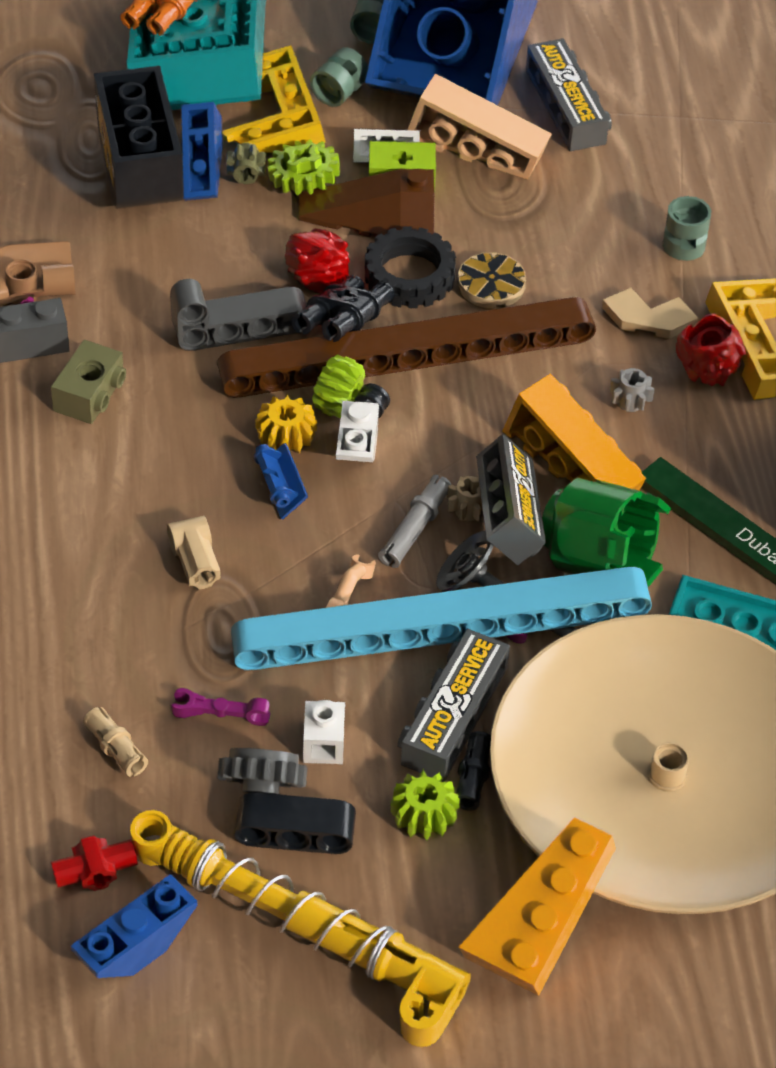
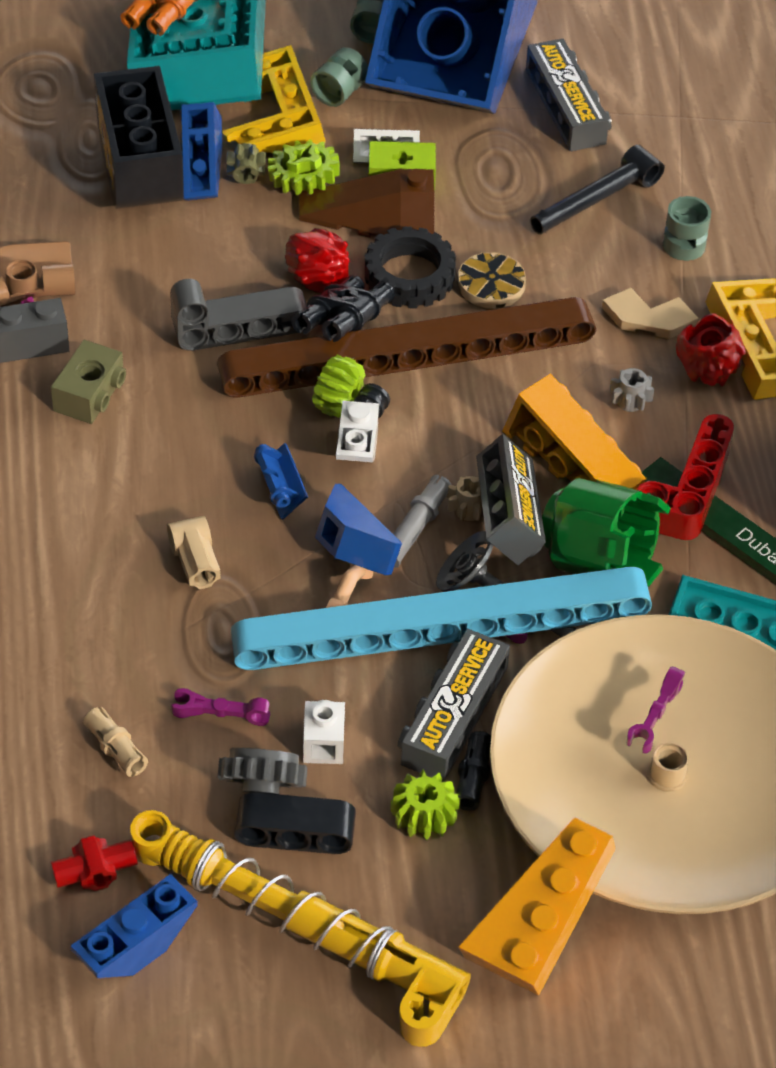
(287, 423): yellow gear -> none
(356, 534): none -> blue slope
(477, 129): light nougat wedge -> none
(635, 166): none -> black piece
(670, 689): none -> magenta piece
(698, 481): none -> red beam

